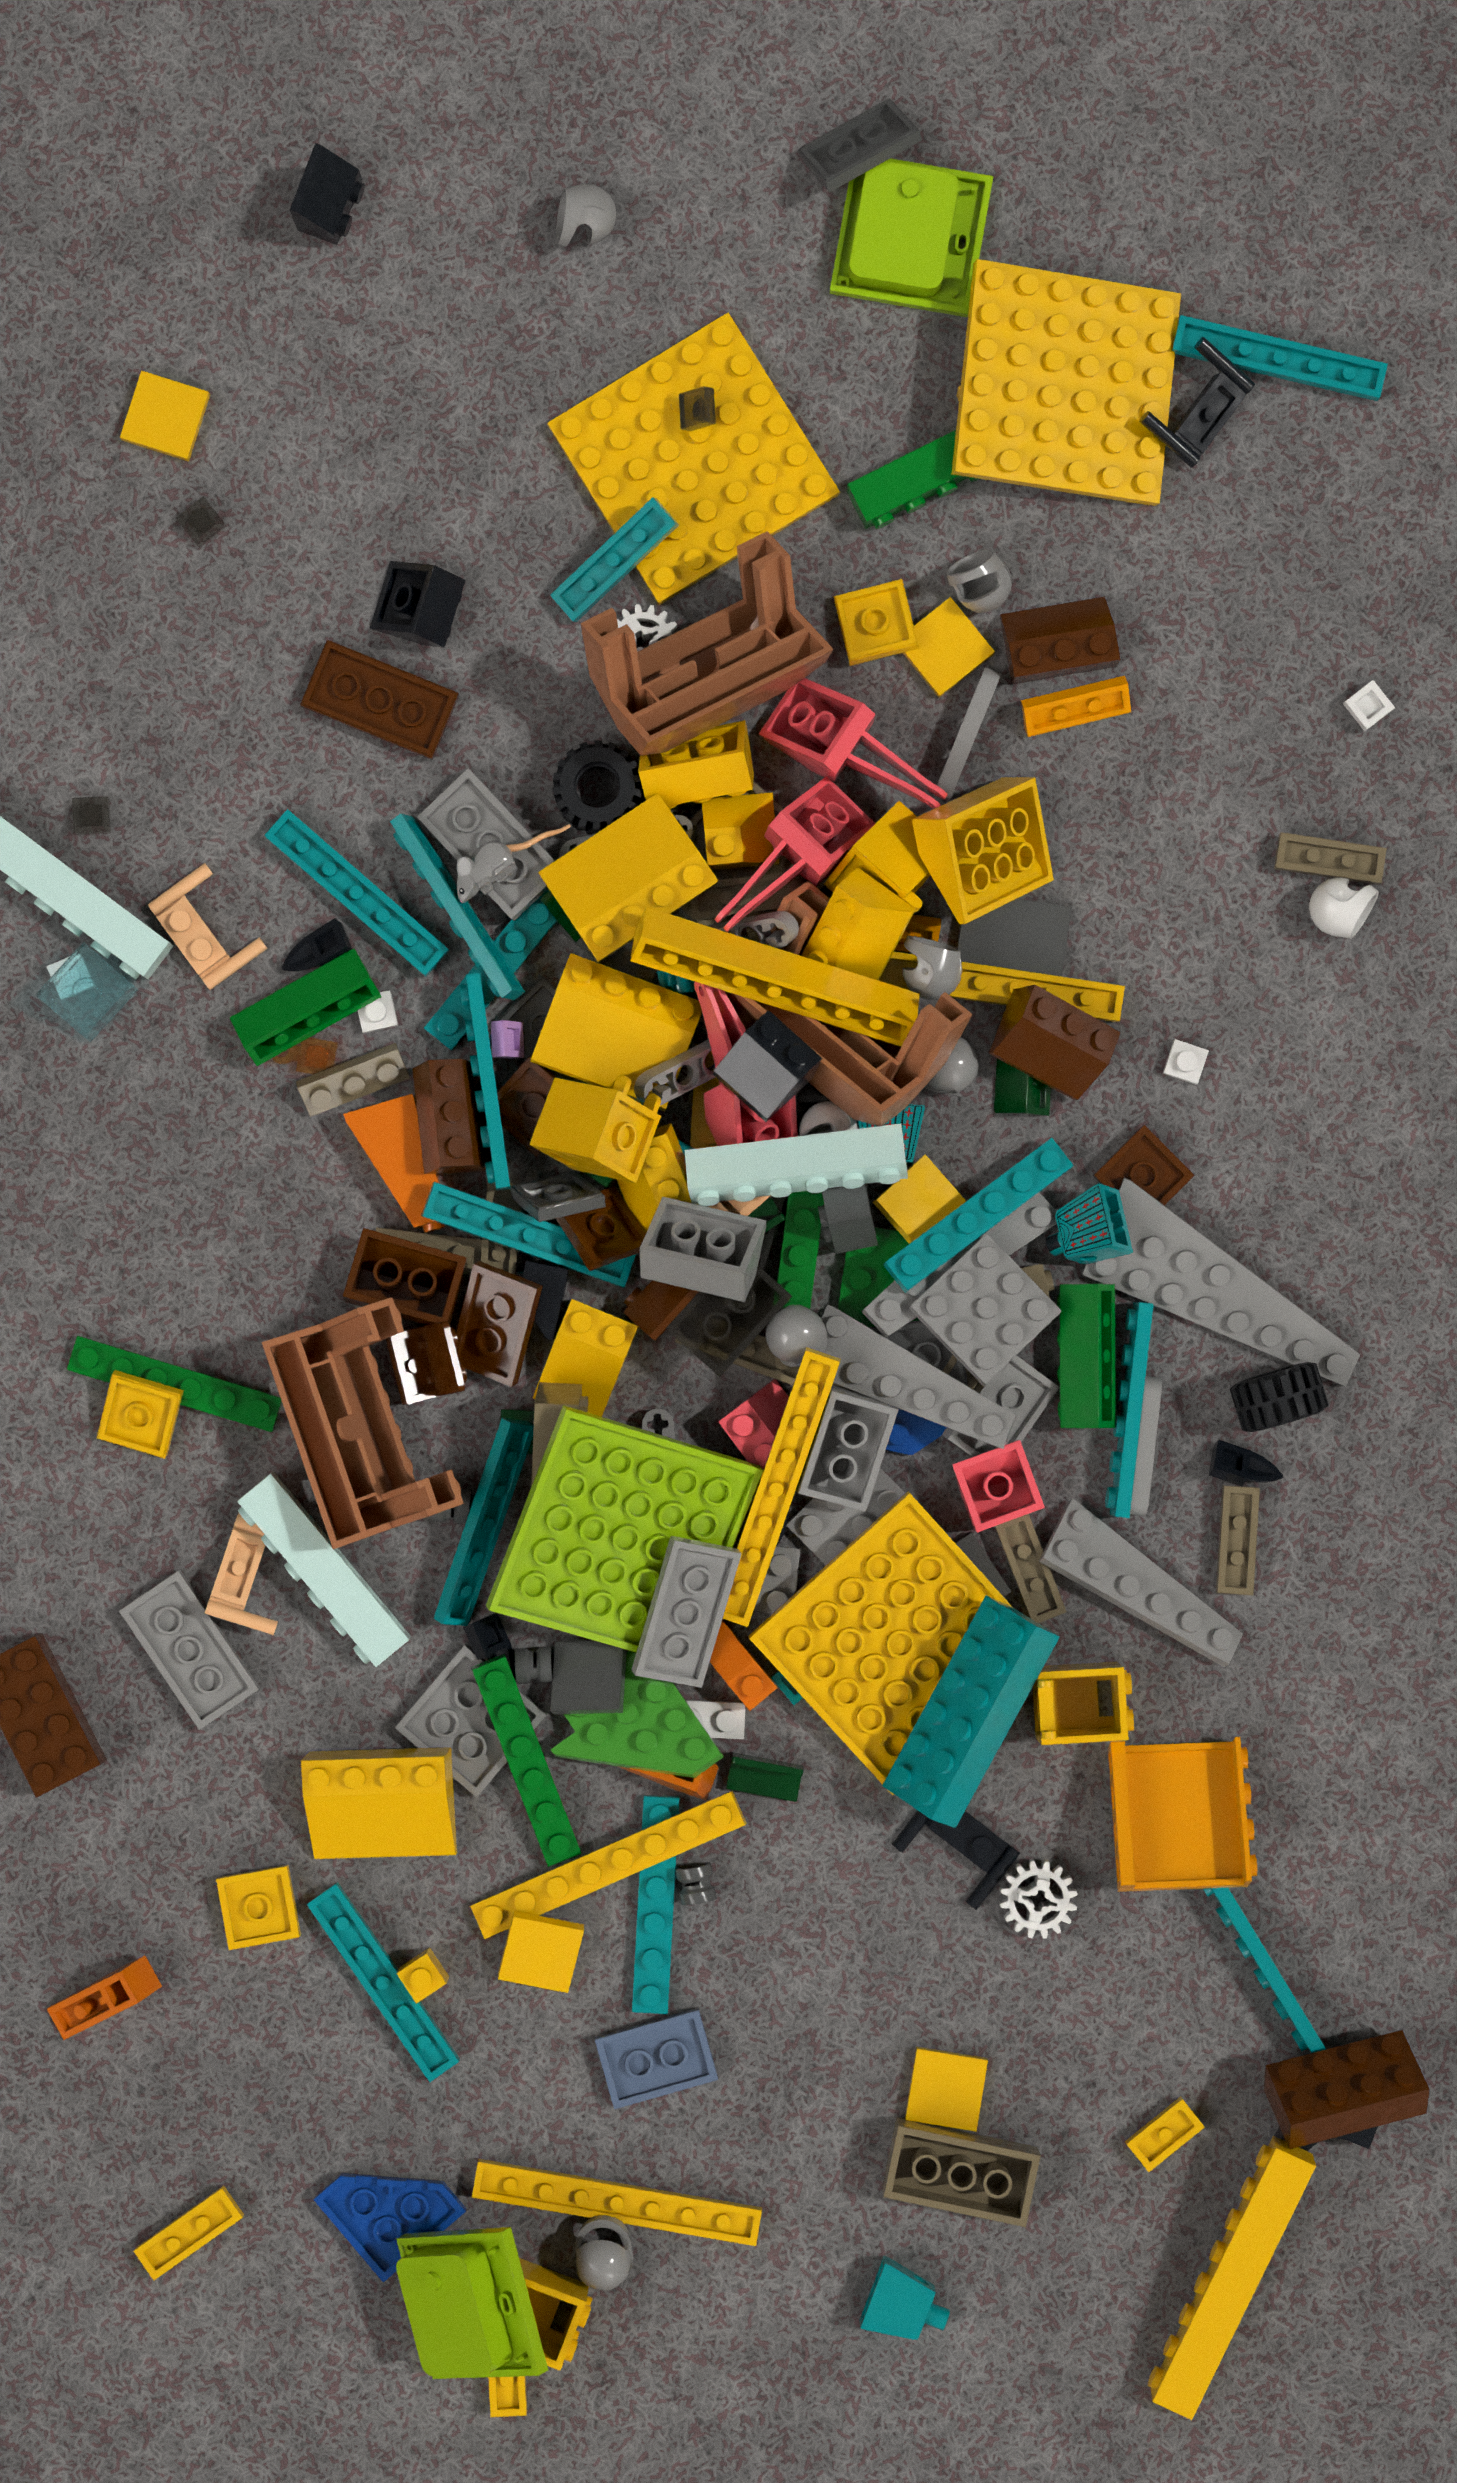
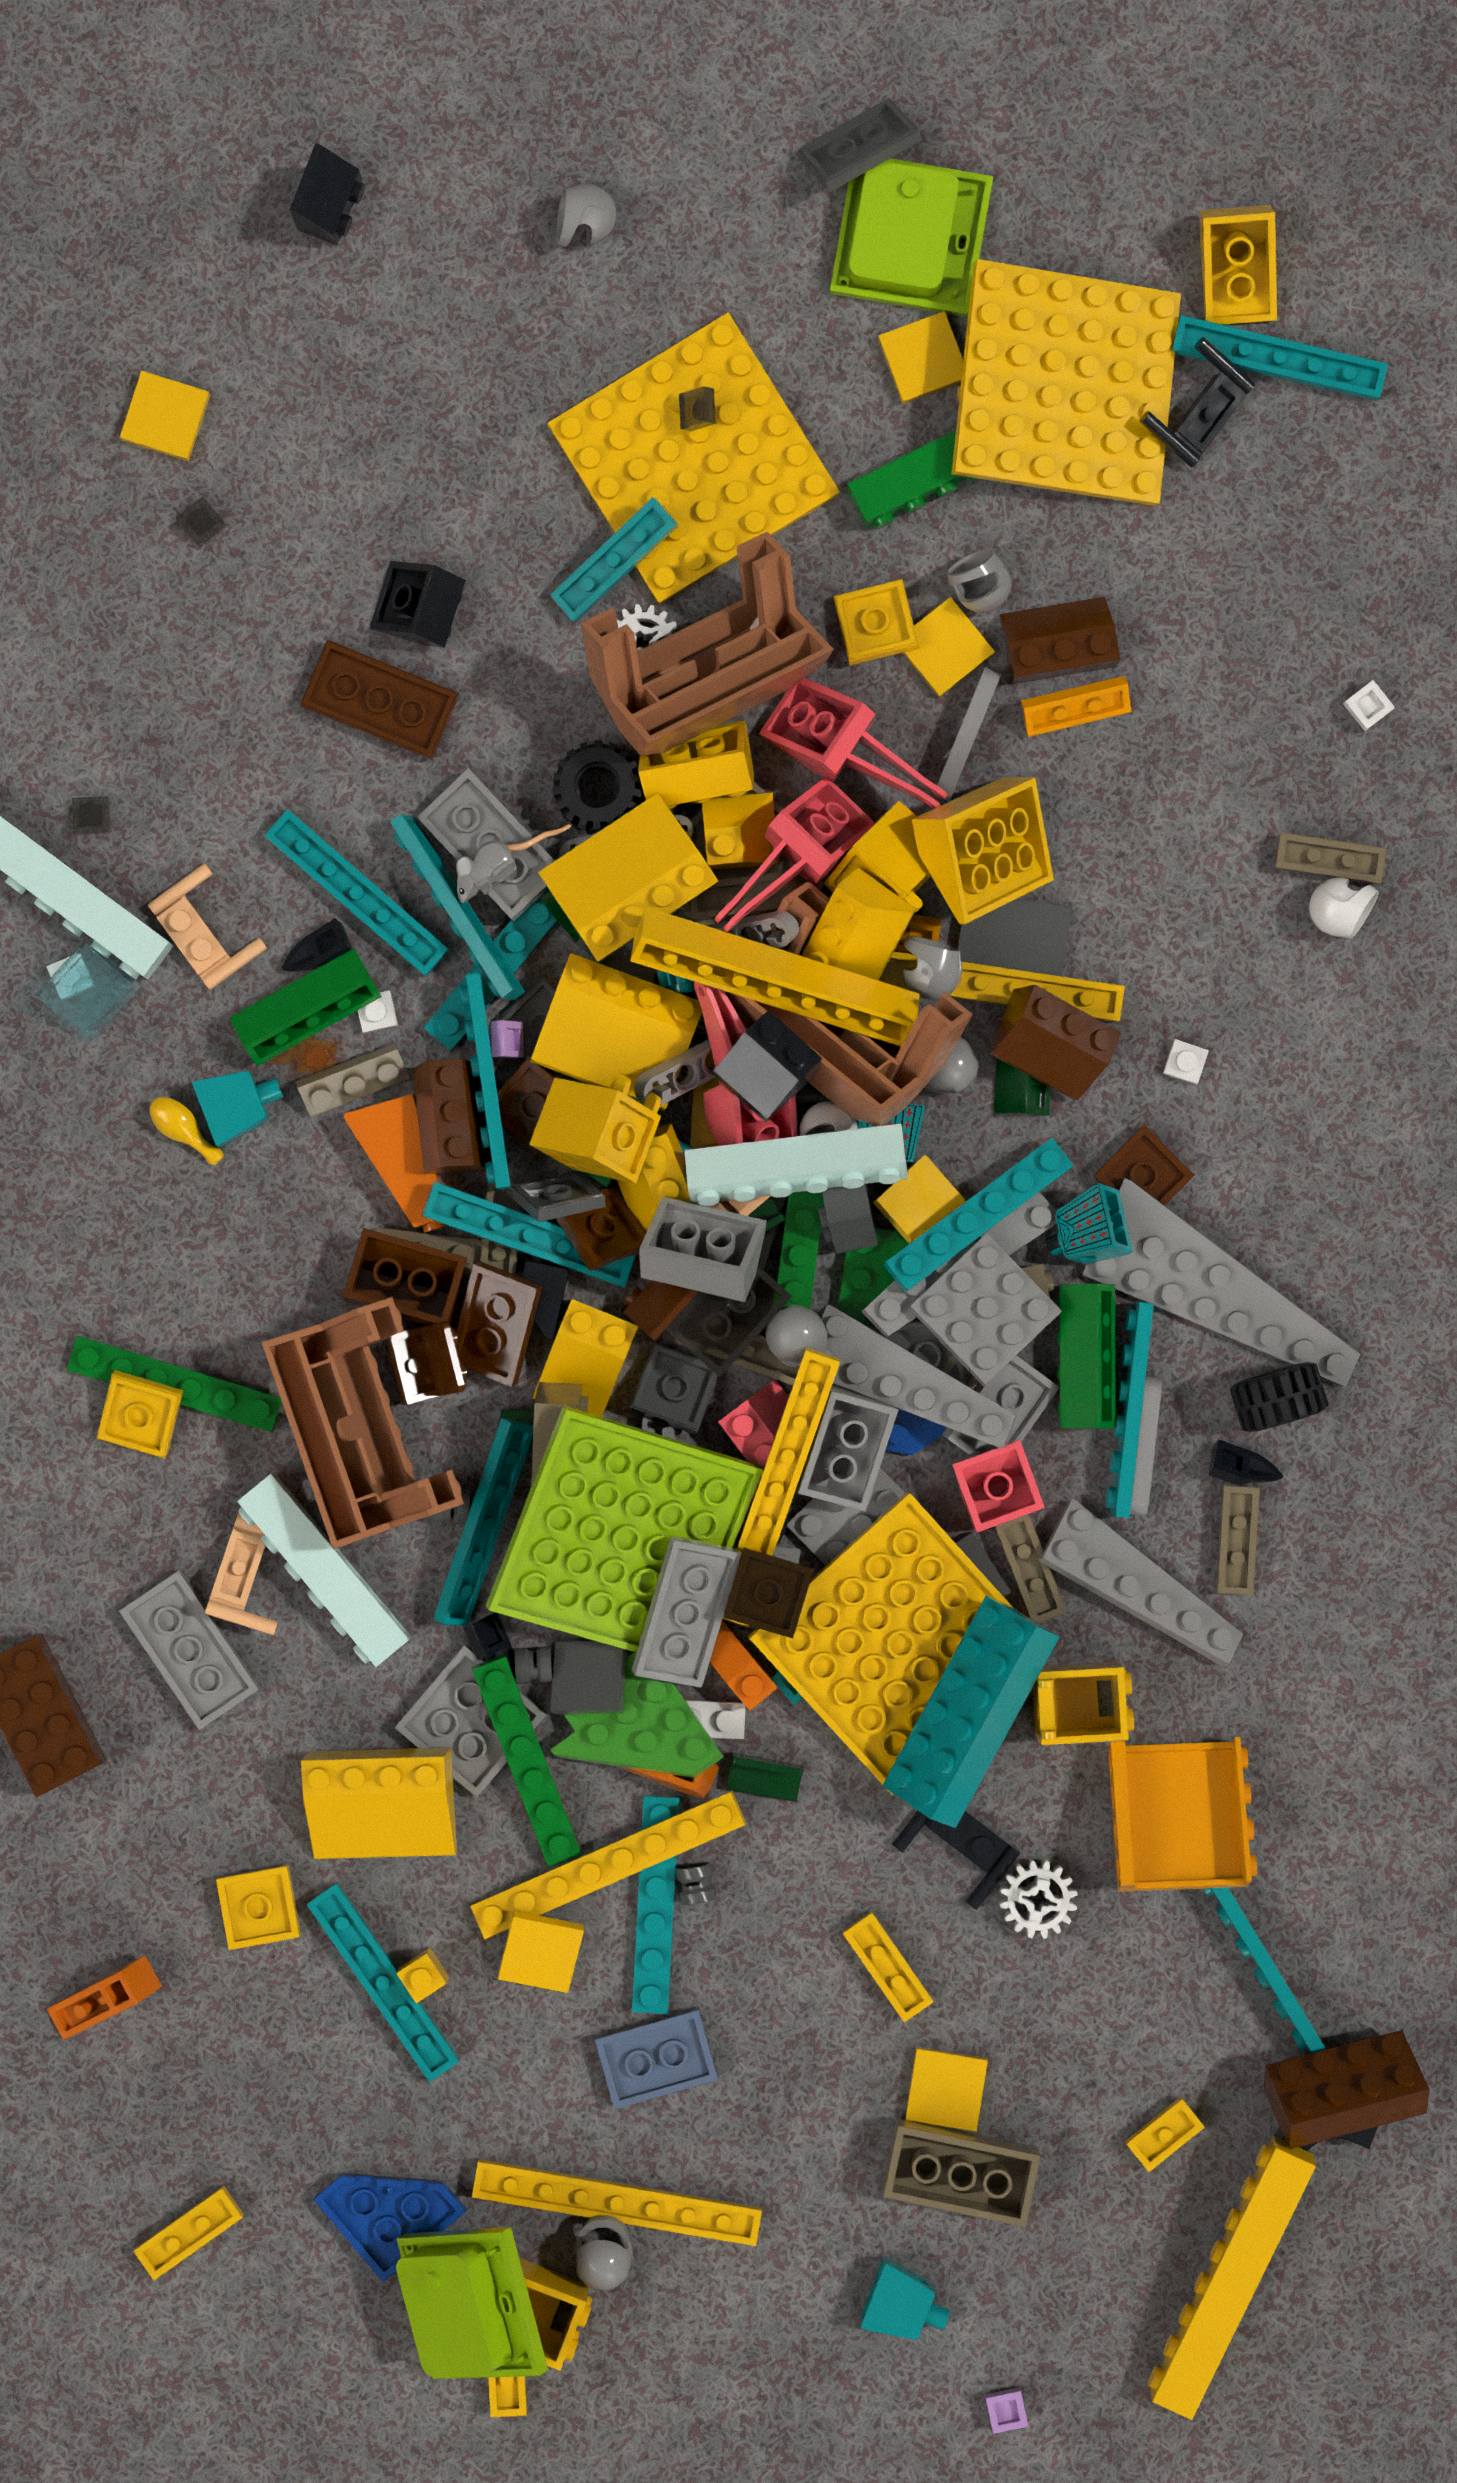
(180, 1125): none -> yellow piece
(235, 1104): none -> teal torso
(674, 1389): none -> dark grey tile
(768, 1592): none -> dark brown plate
(887, 1966): none -> yellow plate
(922, 357): none -> yellow tile
(1006, 2410): none -> lavender plate
(1239, 264): none -> yellow slope

